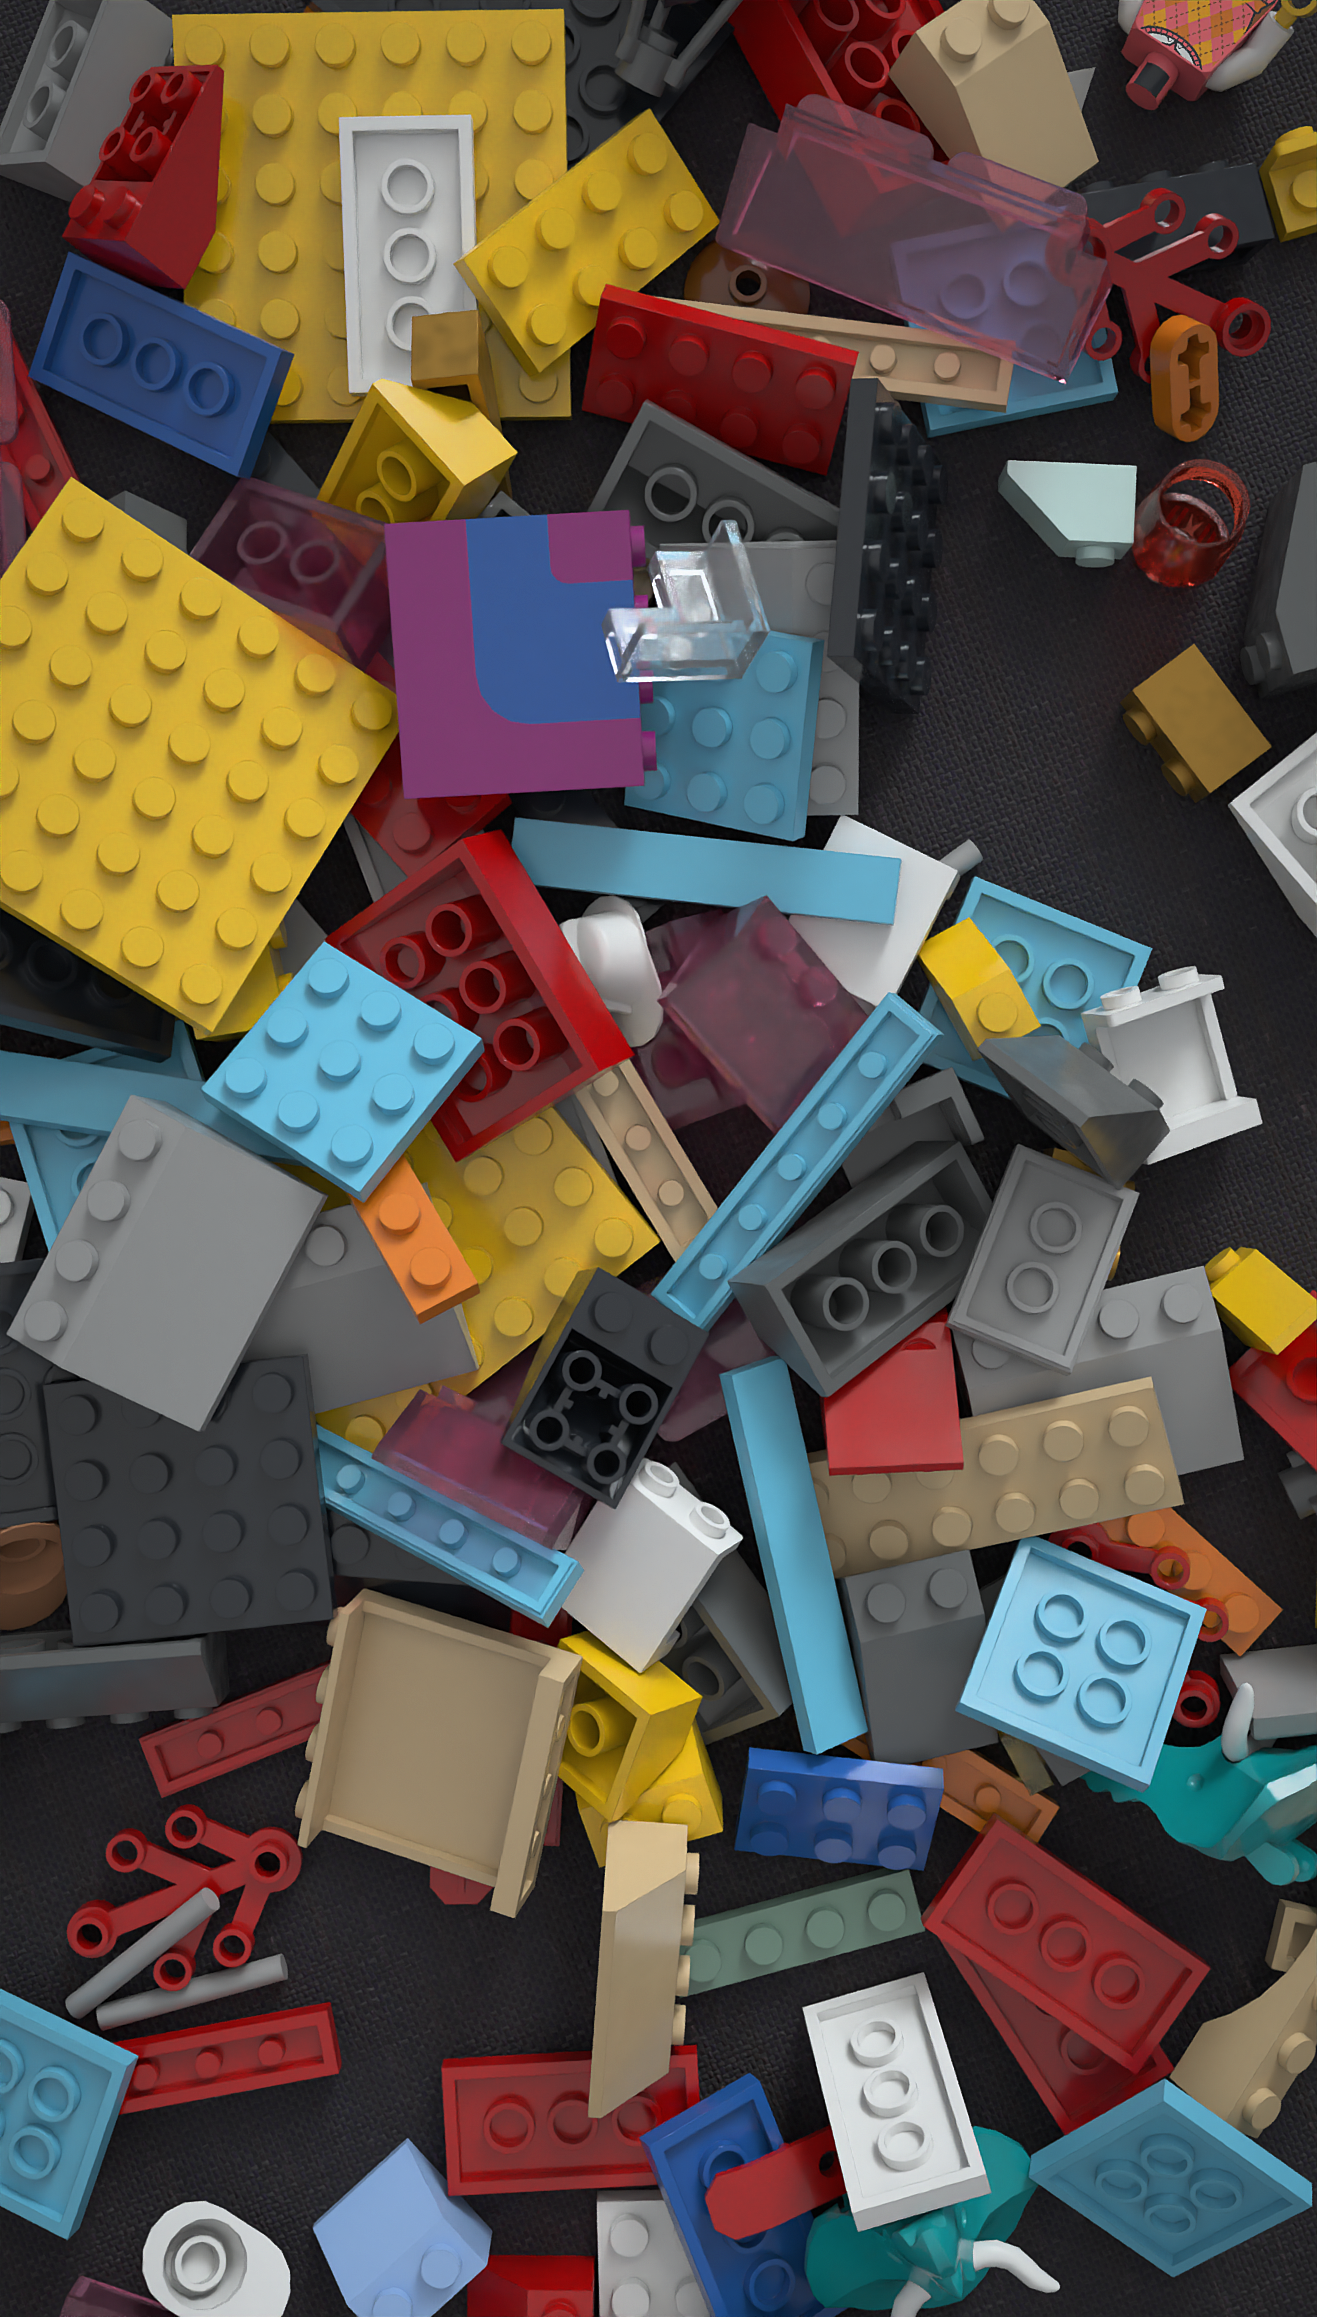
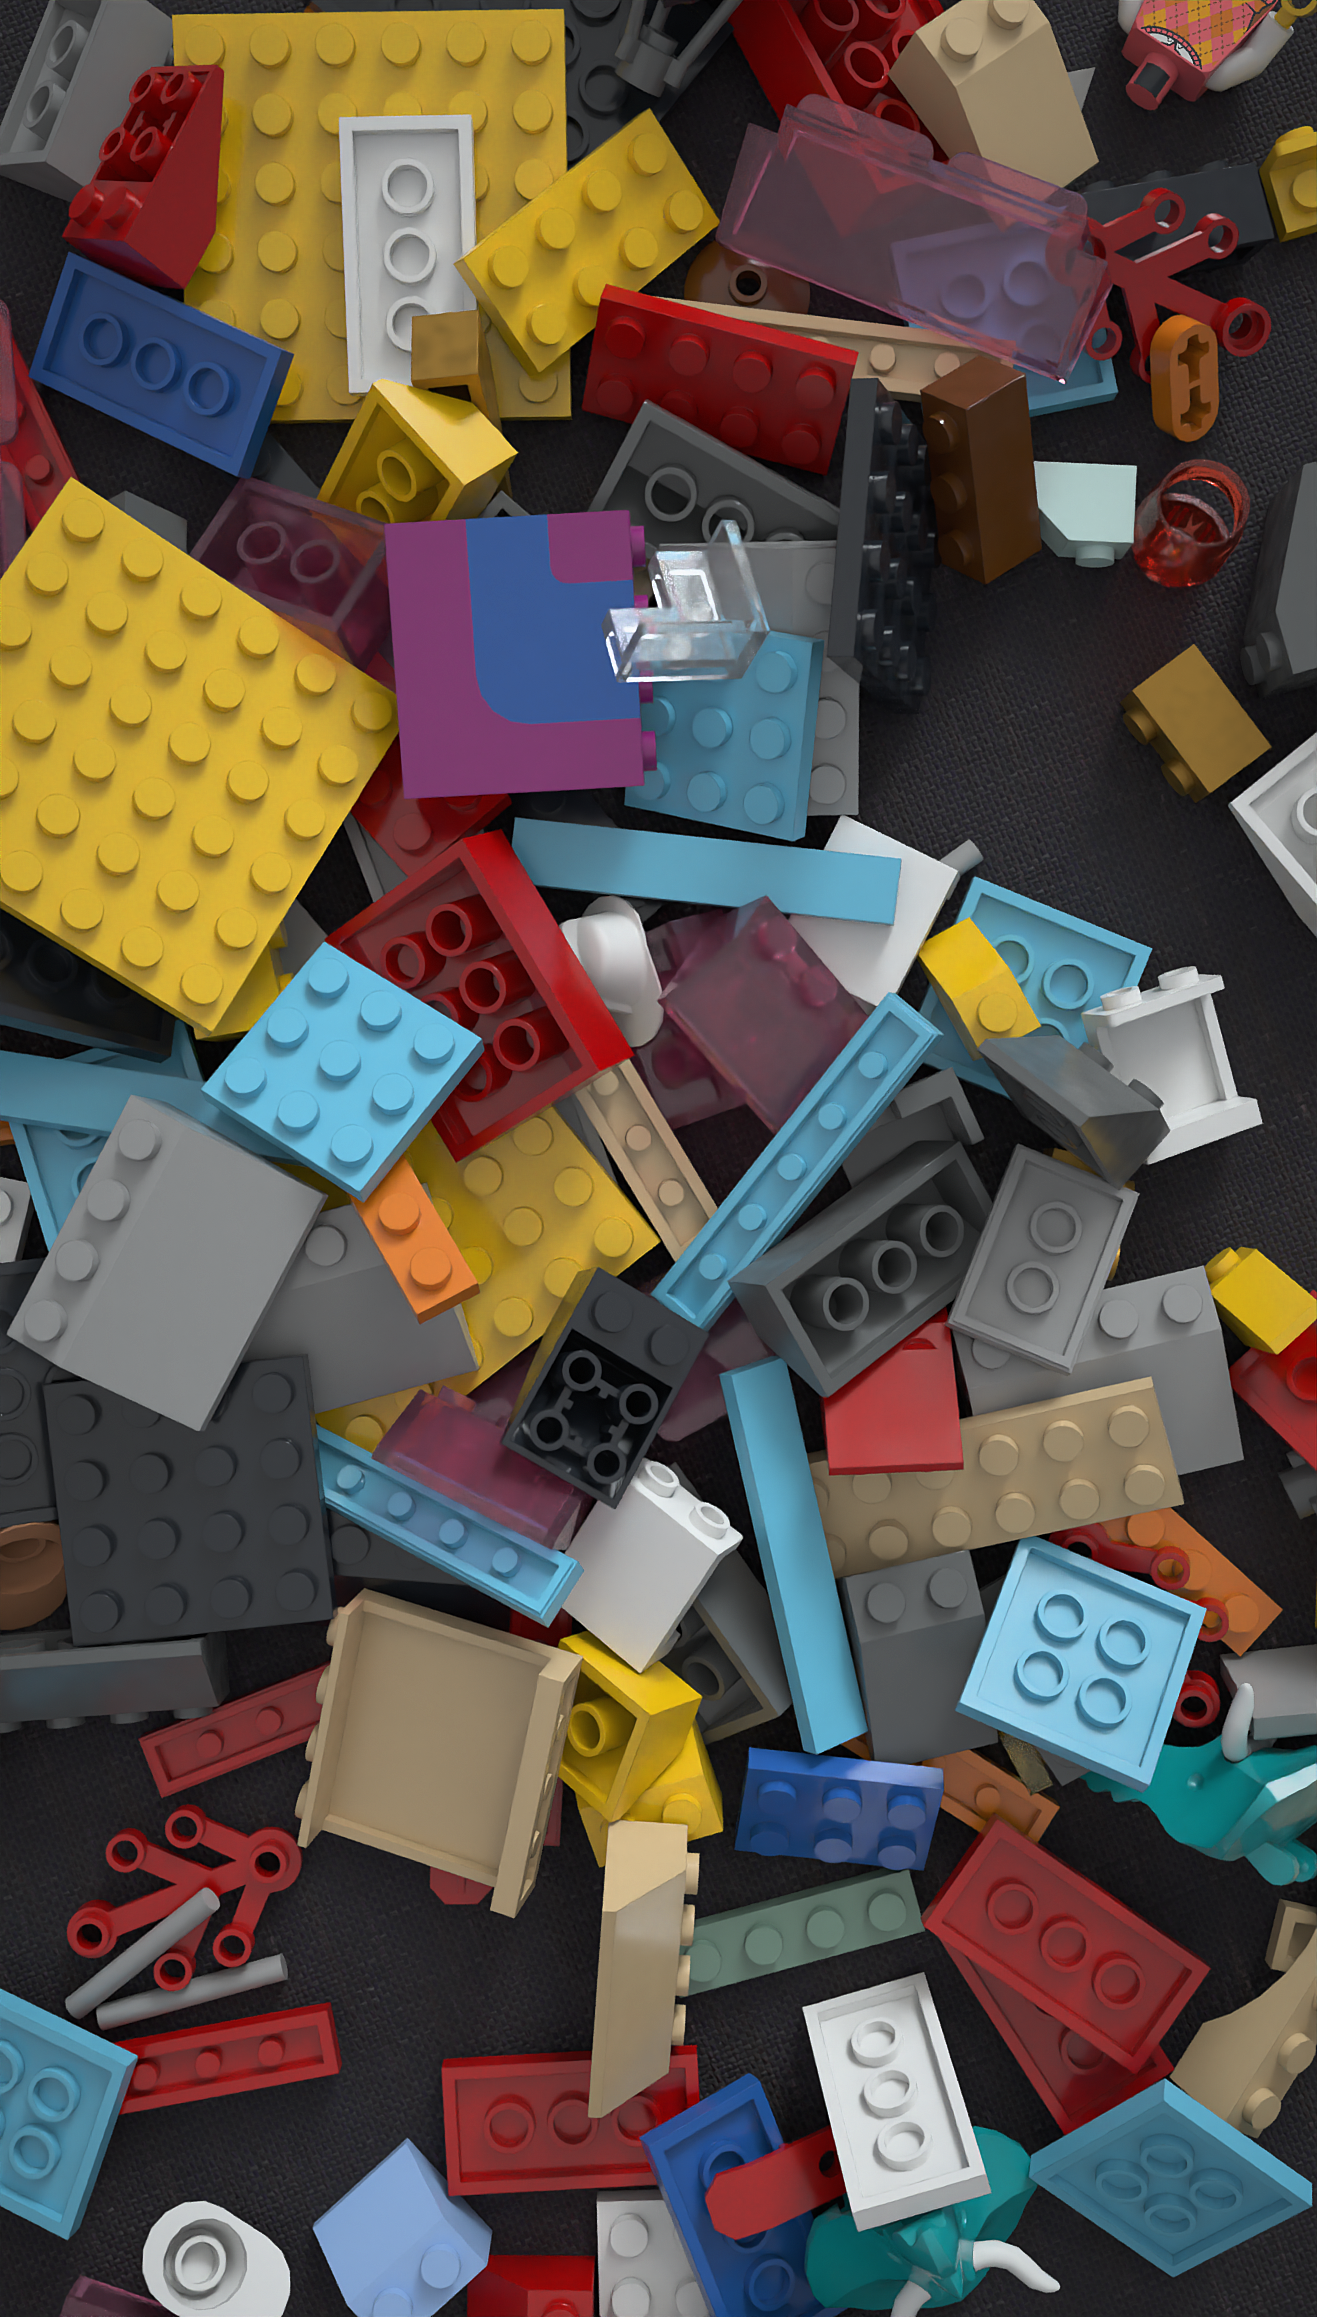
(982, 468): none -> reddish brown brick

